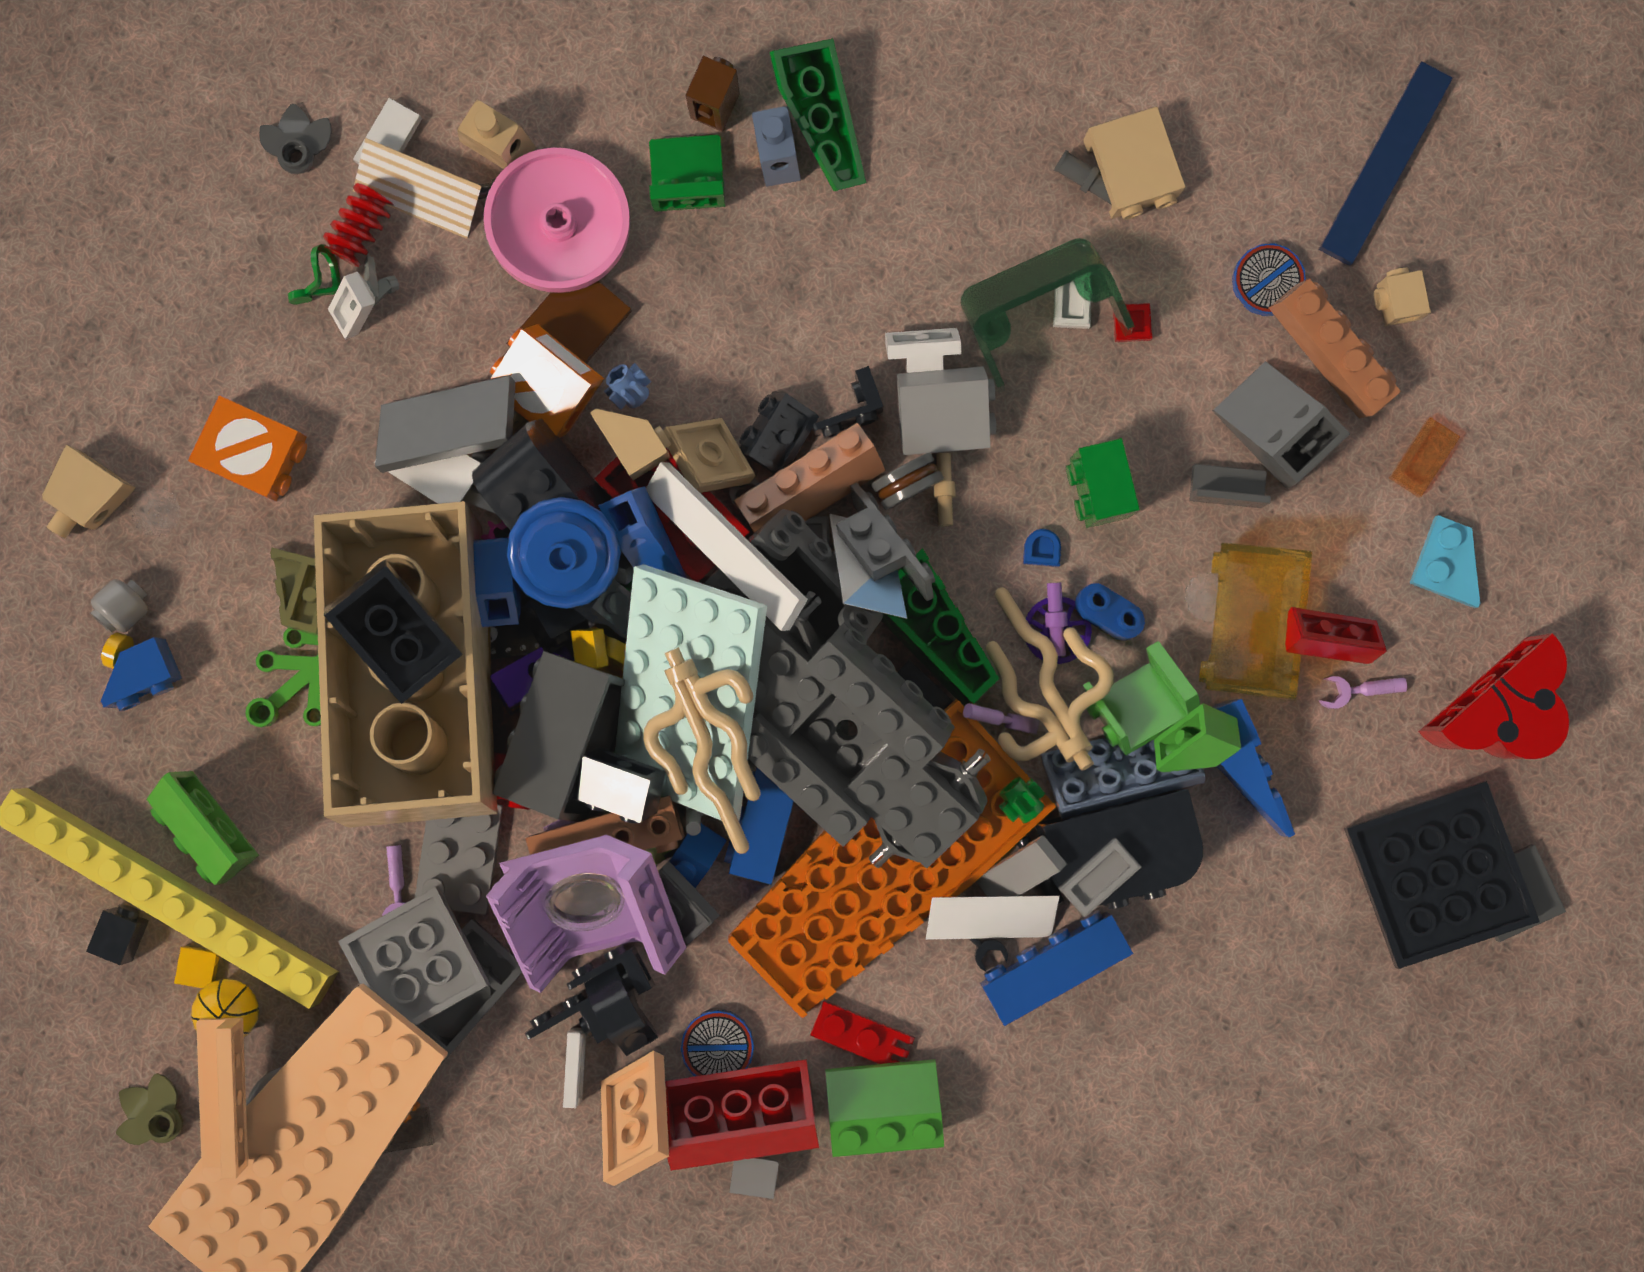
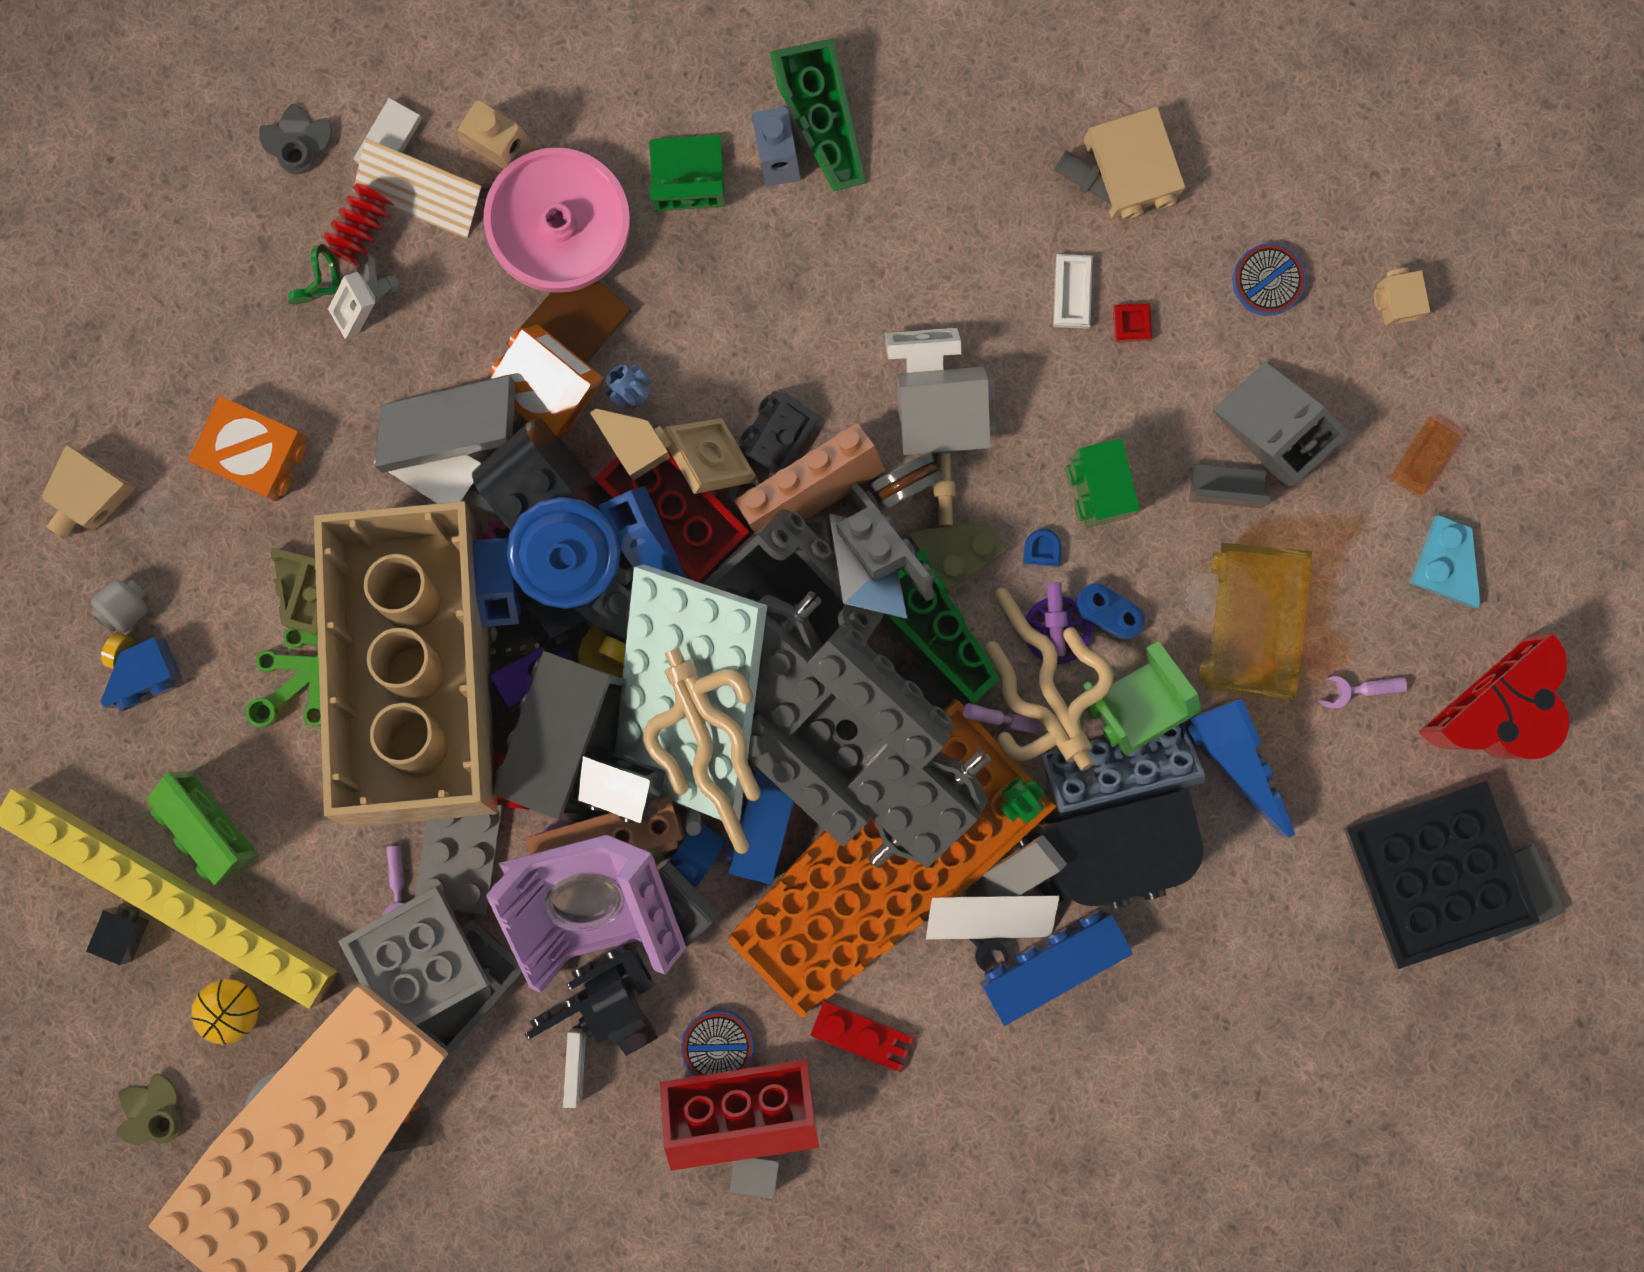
(196, 967): yellow tile -> none
(222, 1095): light nougat panel -> none
(392, 631): black slope -> none
(589, 647): yellow tile -> none
(634, 1118): light nougat plate -> none
(713, 92): reddish brown brick -> none
(725, 546): white tile -> none
(864, 391): black bracket -> none
(884, 1108): bright green slope -> none
(959, 549): none -> olive wing
(989, 299): clear green windscreen -> none
(1099, 877): light grey tile -> none
(1198, 741): bright green slope -> none
(1333, 636): red slope -> none
(1335, 348): nougat brick -> none
(1385, 163): dark blue tile -> none

